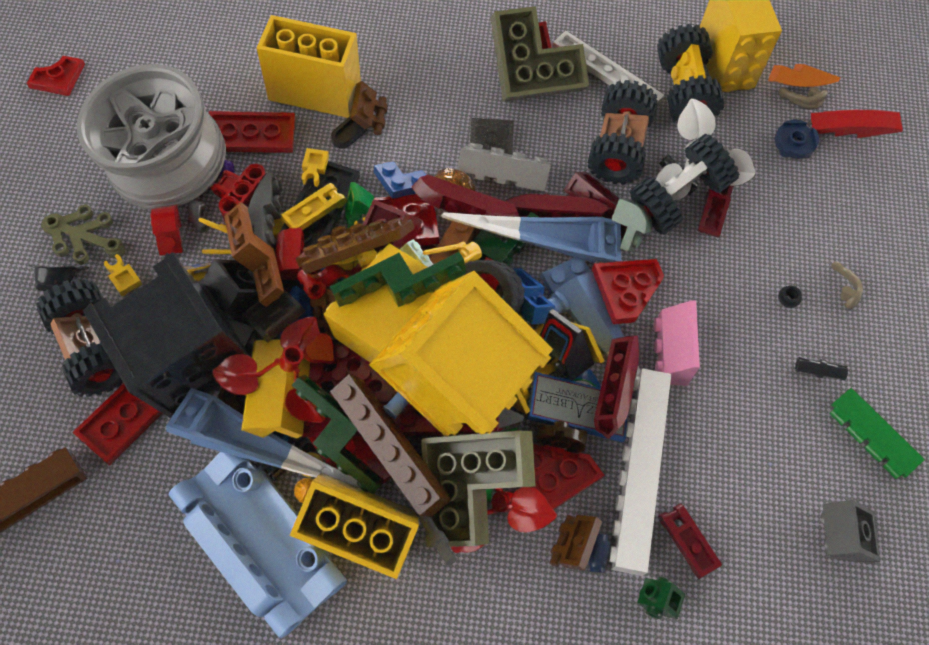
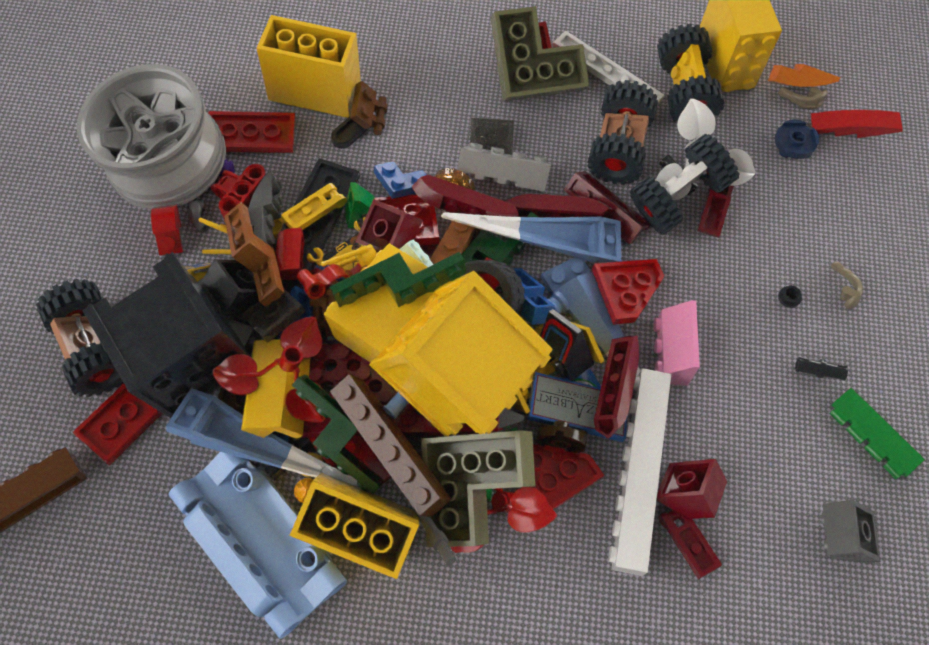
(49, 276): black piece -> none
(57, 78): red tile -> none
(80, 233): olive plant -> none
(122, 276): yellow plate -> none
(313, 164): yellow plate -> none
(319, 350): red tile -> none
(350, 242): reddish brown wing -> none
(469, 251): yellow plant -> none
(575, 542): reddish brown plate -> none
(600, 553): dark blue cone -> none
(636, 219): sand green brick -> none
(661, 598): dark green brick -> none
(693, 488): none -> dark red slope

